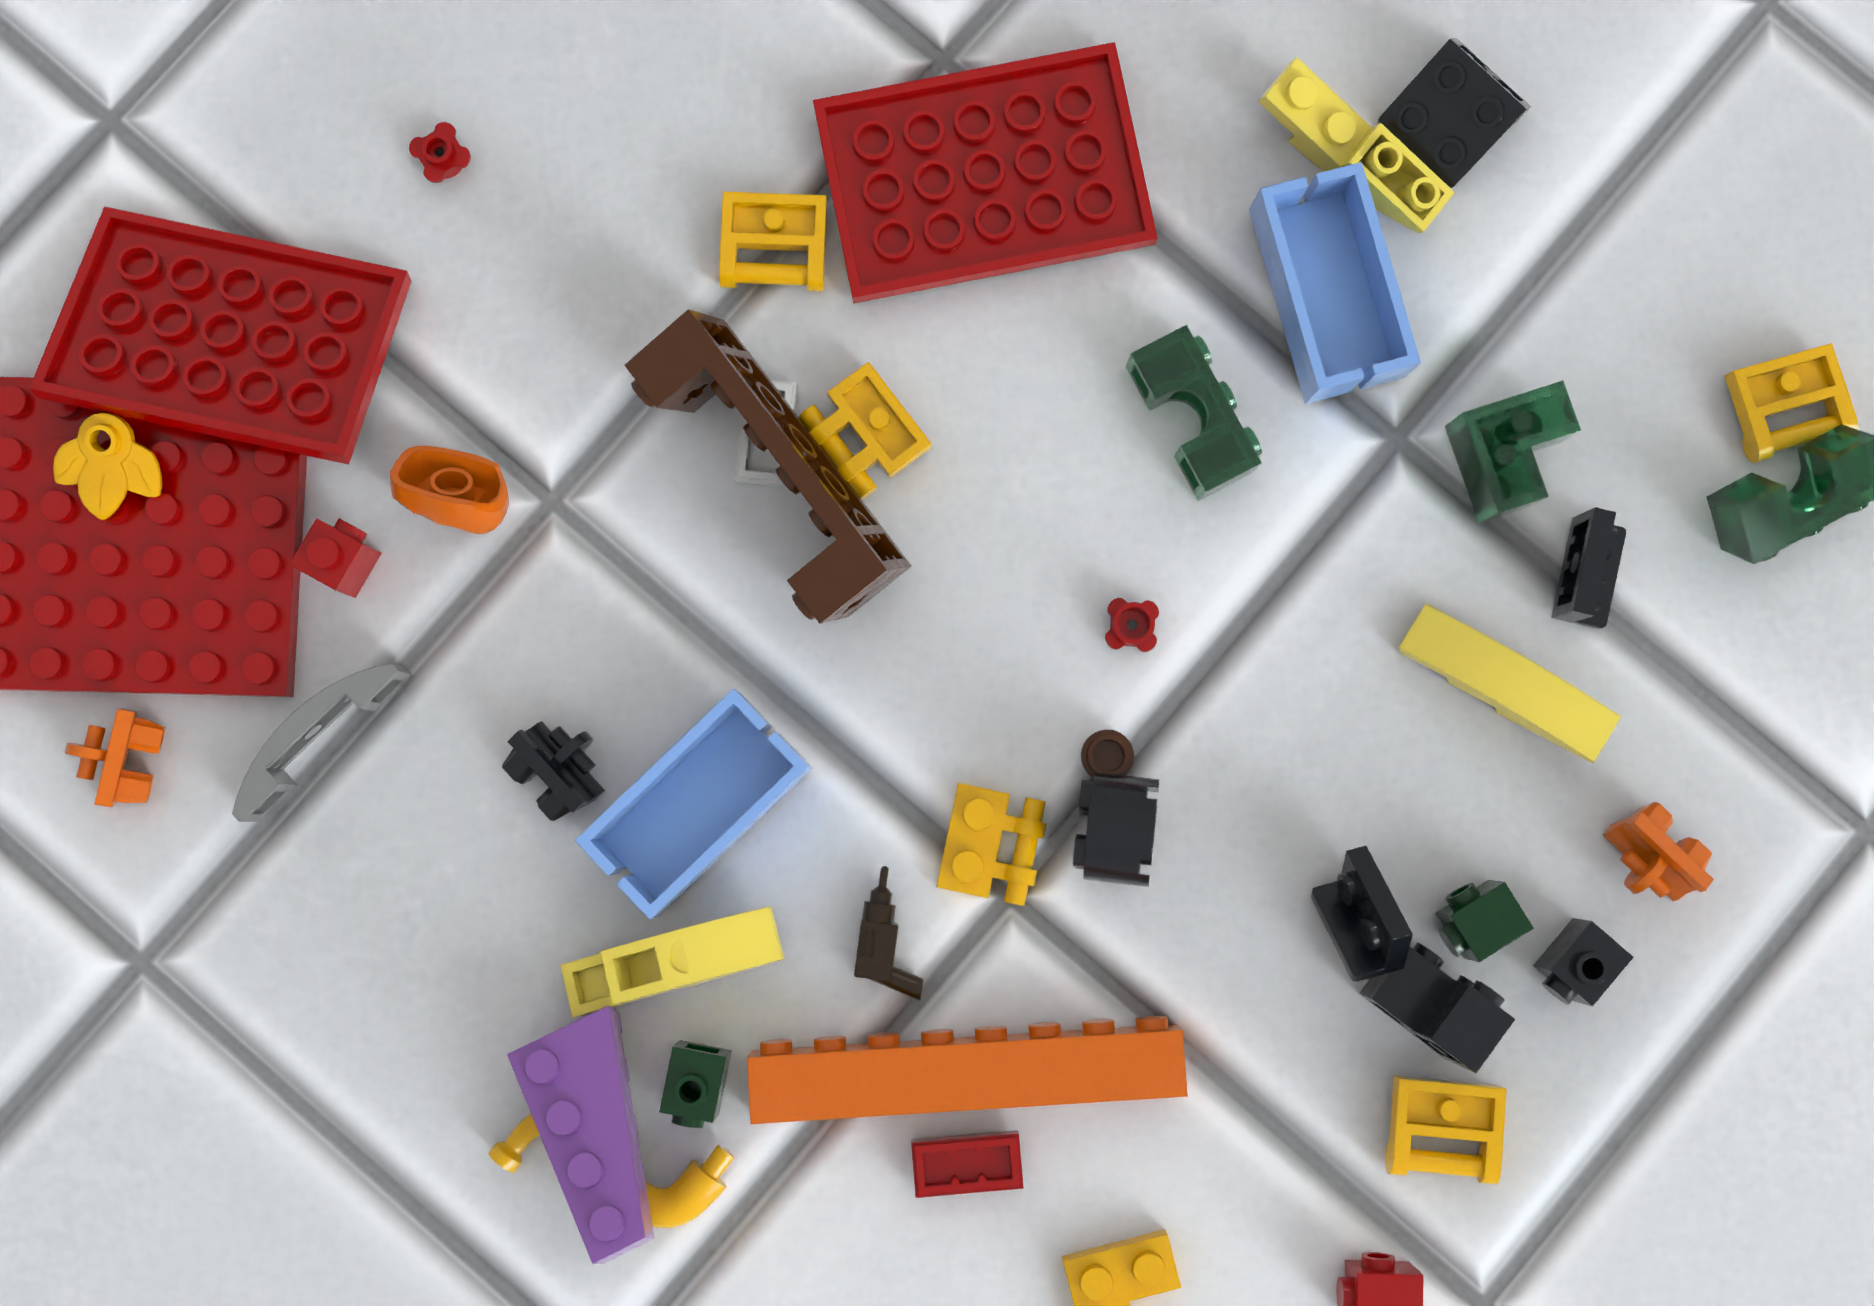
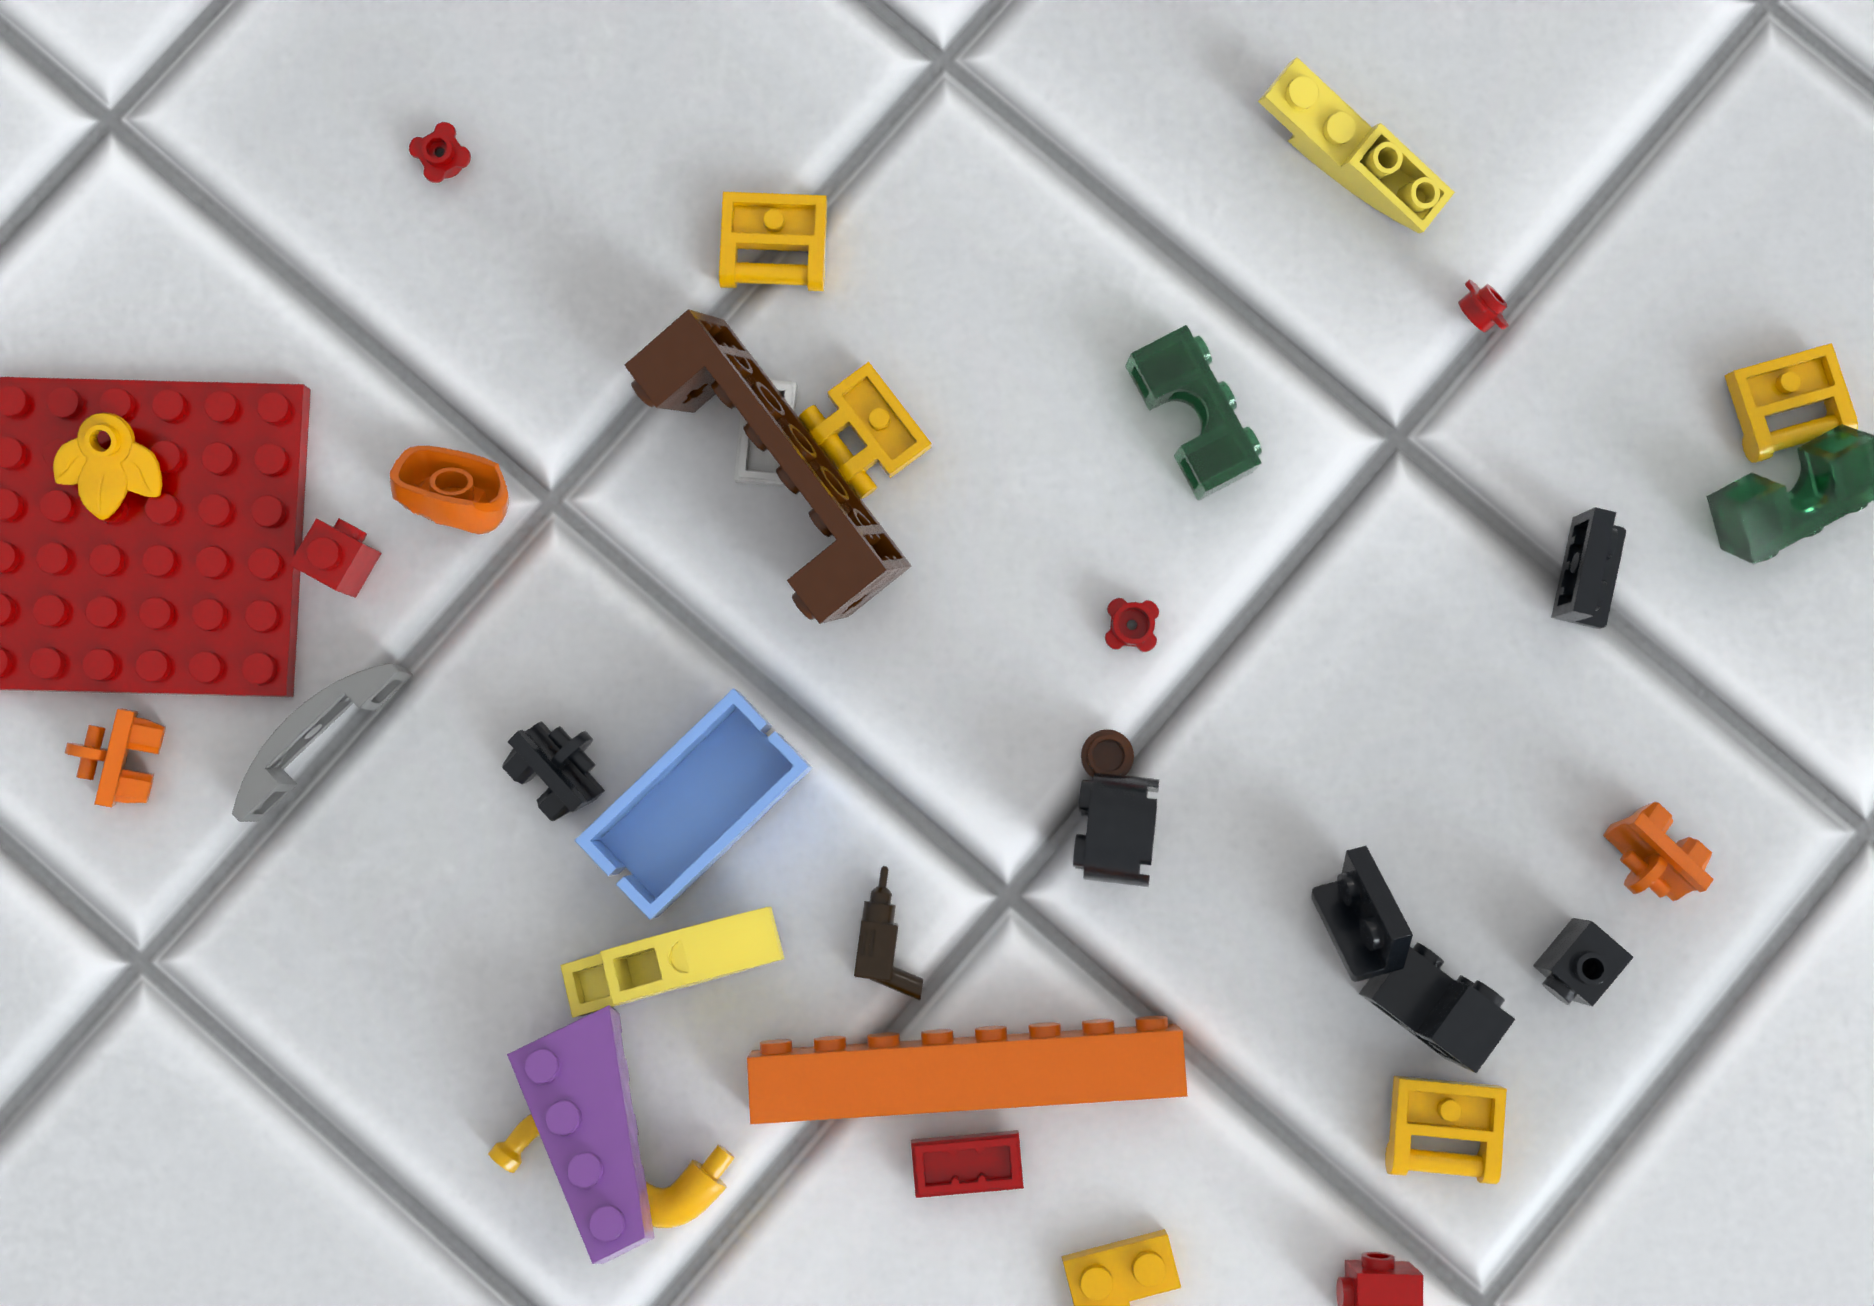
(223, 335): red plate -> none
(695, 1083): dark green brick -> none
(975, 840): yellow plate -> none
(984, 172): red plate -> none
(1333, 283): light blue piece -> none
(1453, 112): black bracket -> none
(1481, 920): dark green brick -> none
(1483, 306): none -> red plate
(1498, 444): clear green brick -> none
(1510, 683): light yellow slope -> none

